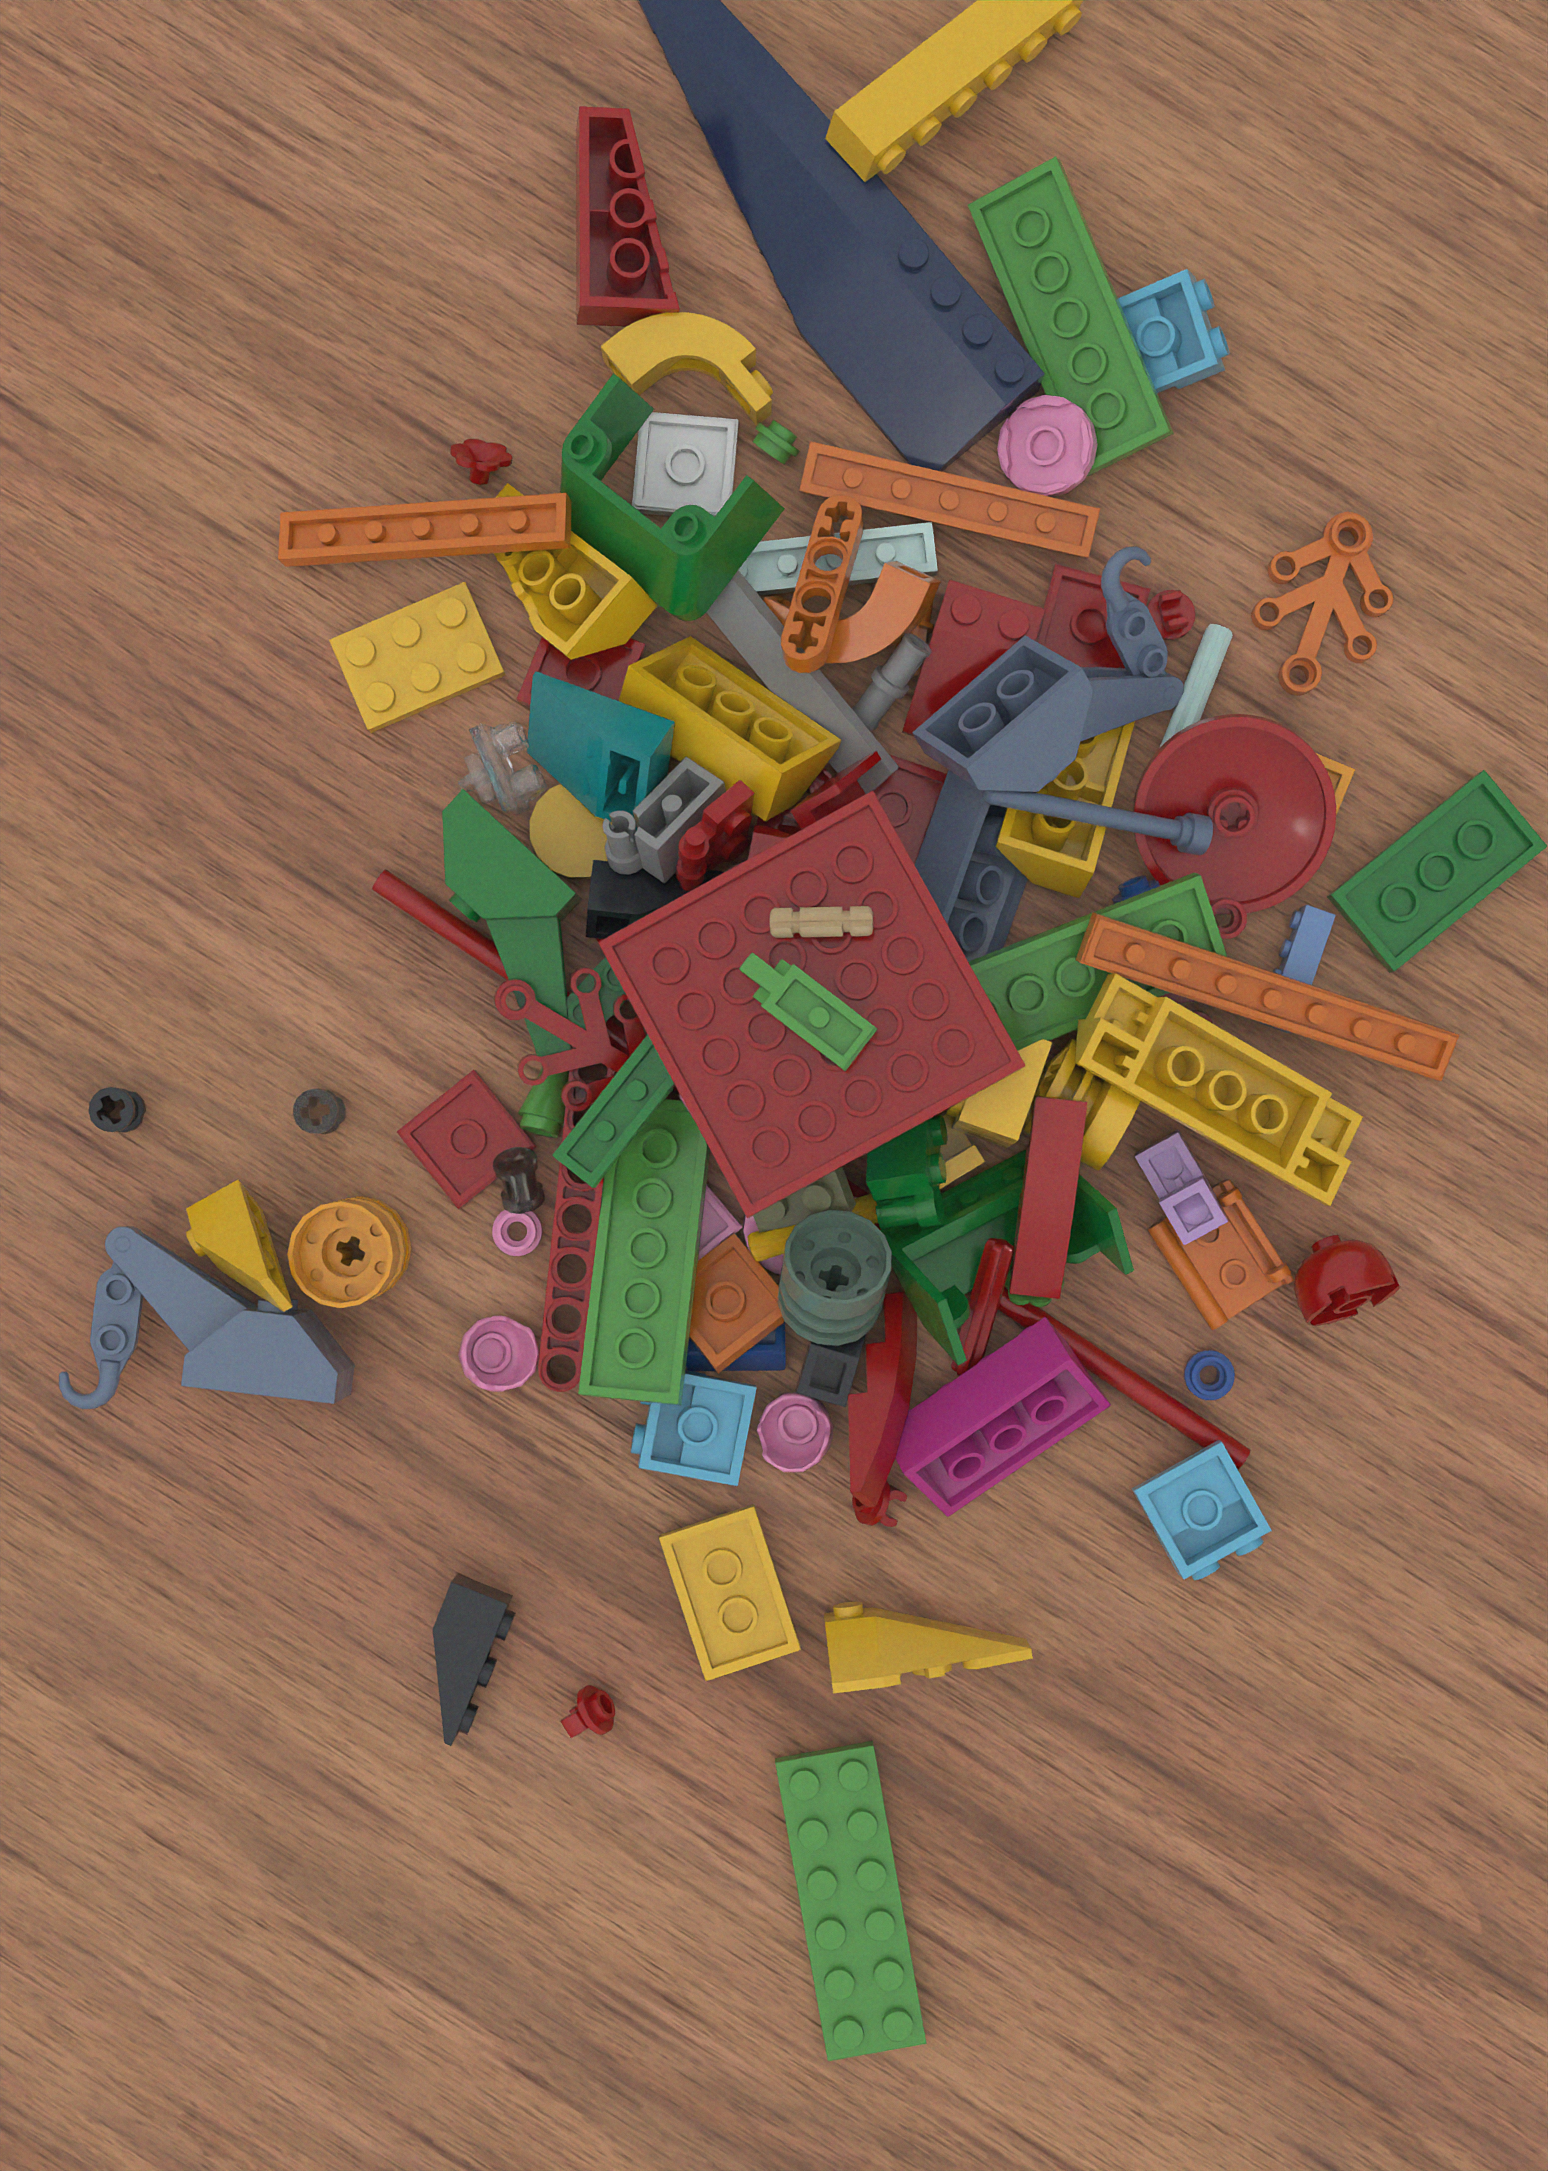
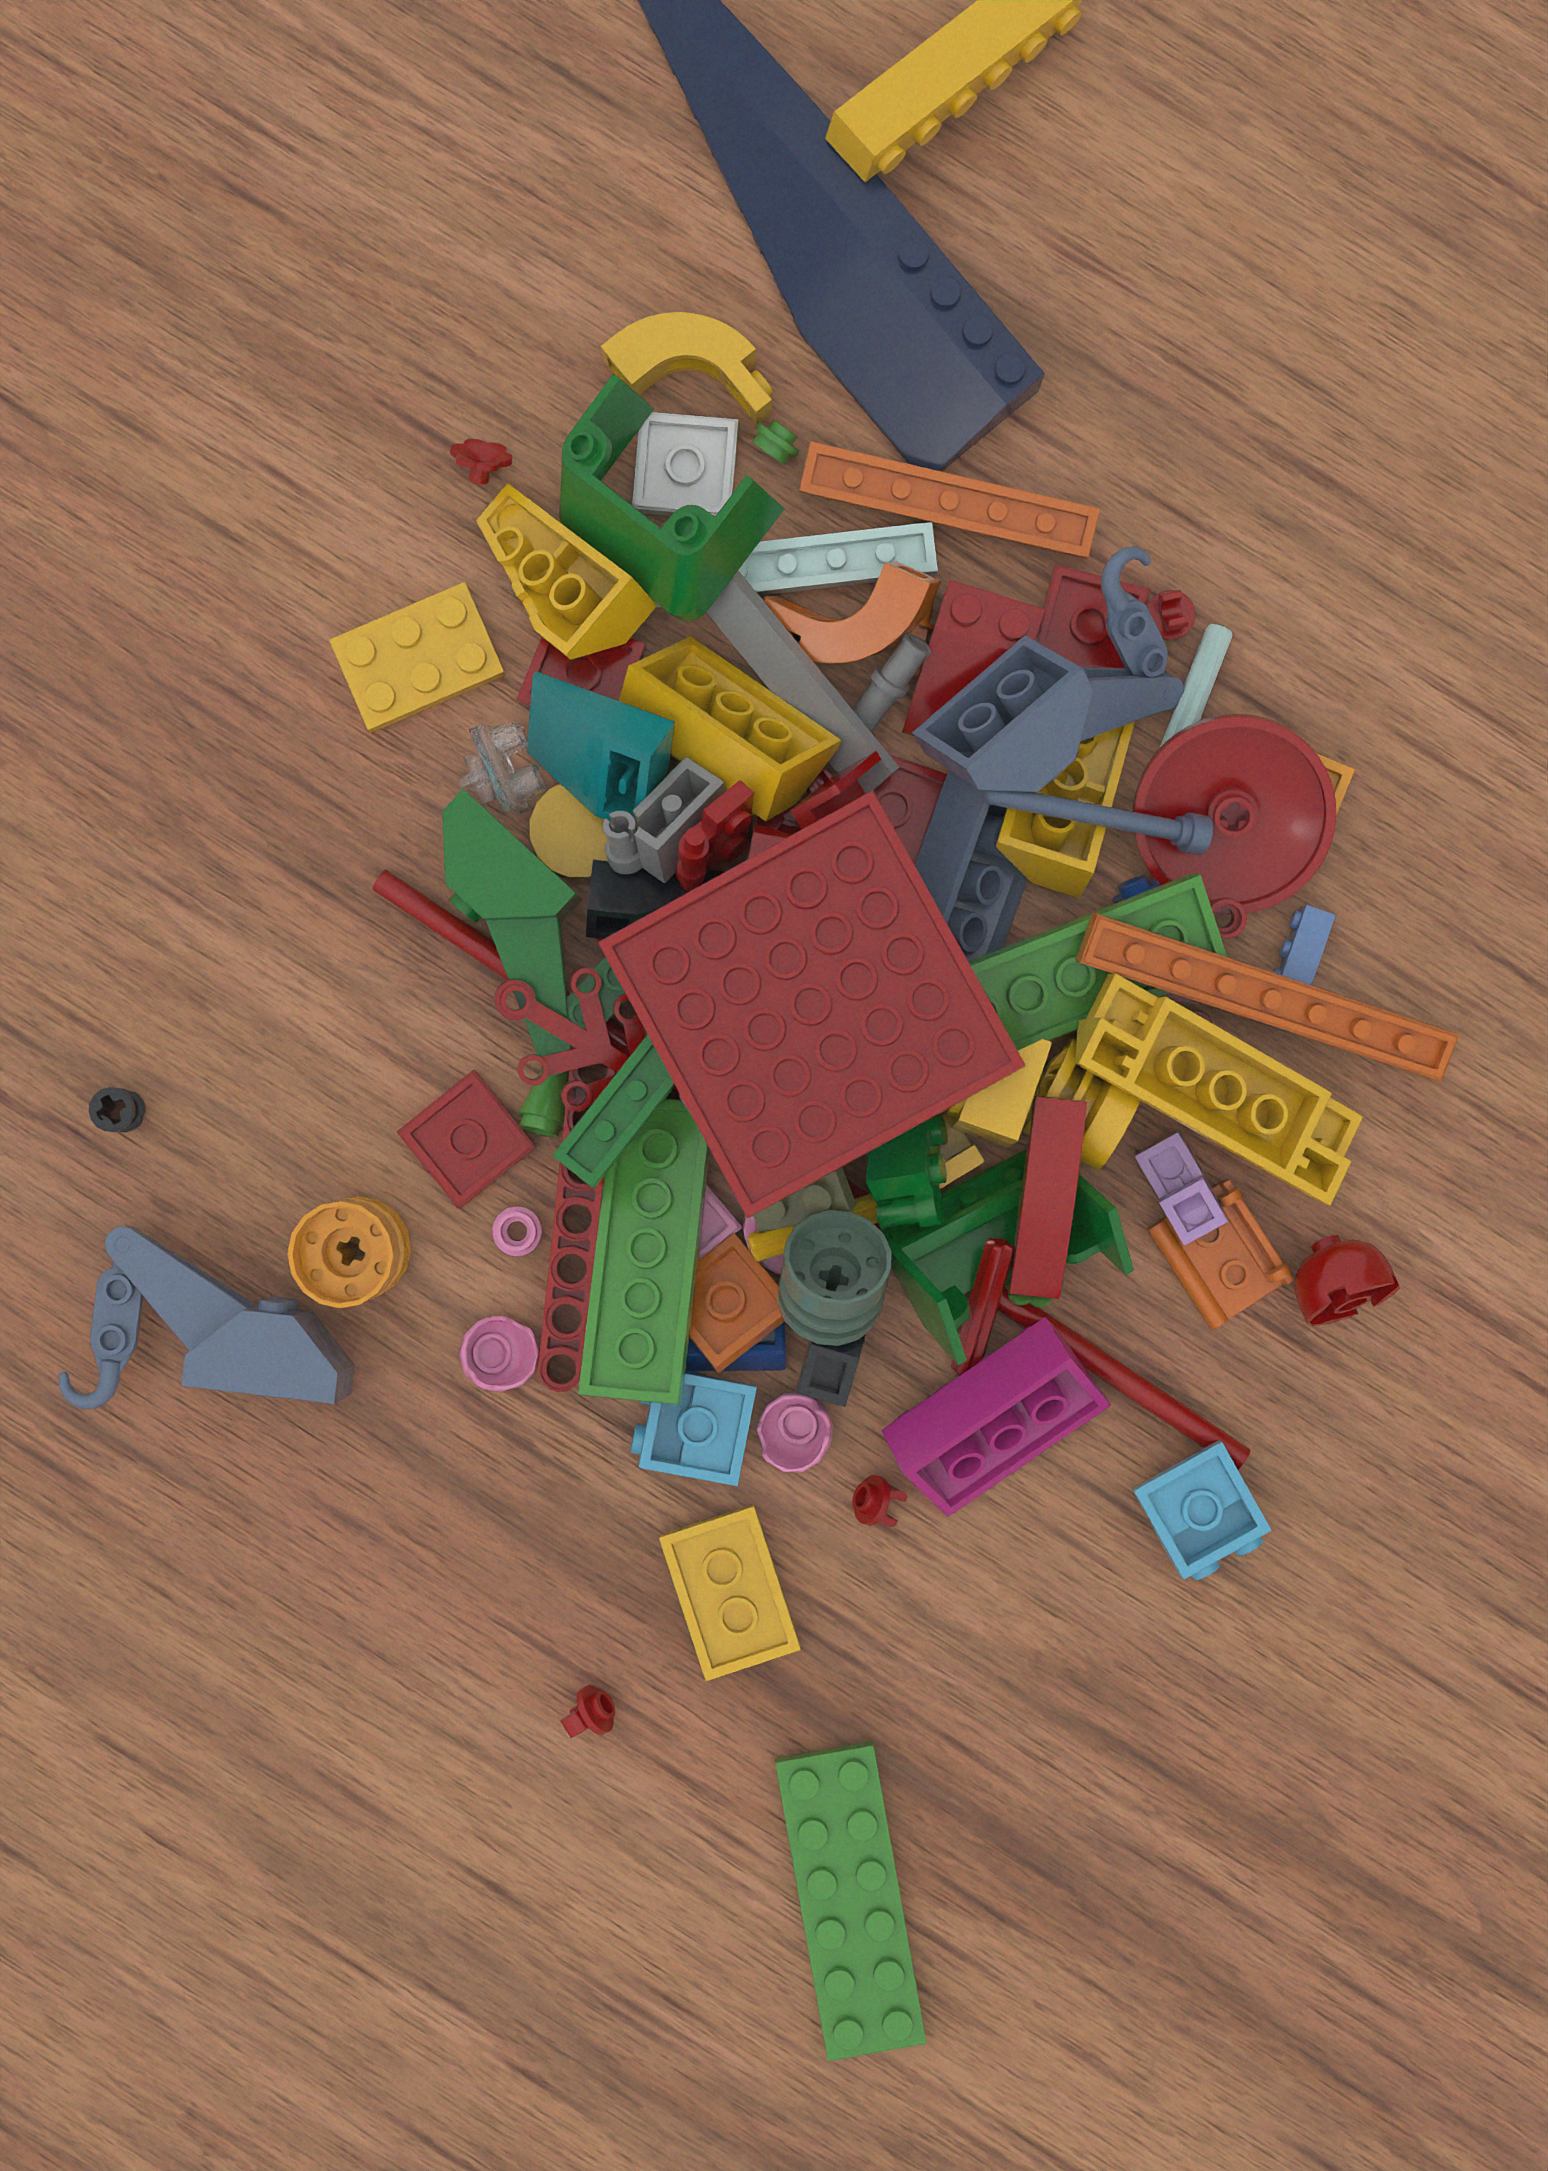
(237, 1240): yellow slope -> none
(308, 1101): clear smoke bush -> none
(425, 530): orange plate -> none
(462, 1643): black slope -> none
(519, 1181): clear smoke bush -> none
(618, 243): red wedge -> none
(809, 1010): bright green hinge -> none
(821, 921): tan axle -> none
(822, 583): orange beam -> none
(877, 1645): yellow wedge -> none
(881, 1412): red slope -> none
(1047, 446): bright pink tile -> none
(1069, 309): bright green plate -> none
(1175, 331): medium azure plate -> none
(1223, 1381): blue plate -> none
(1327, 595): orange plant -> none
(1437, 871): green plate -> none

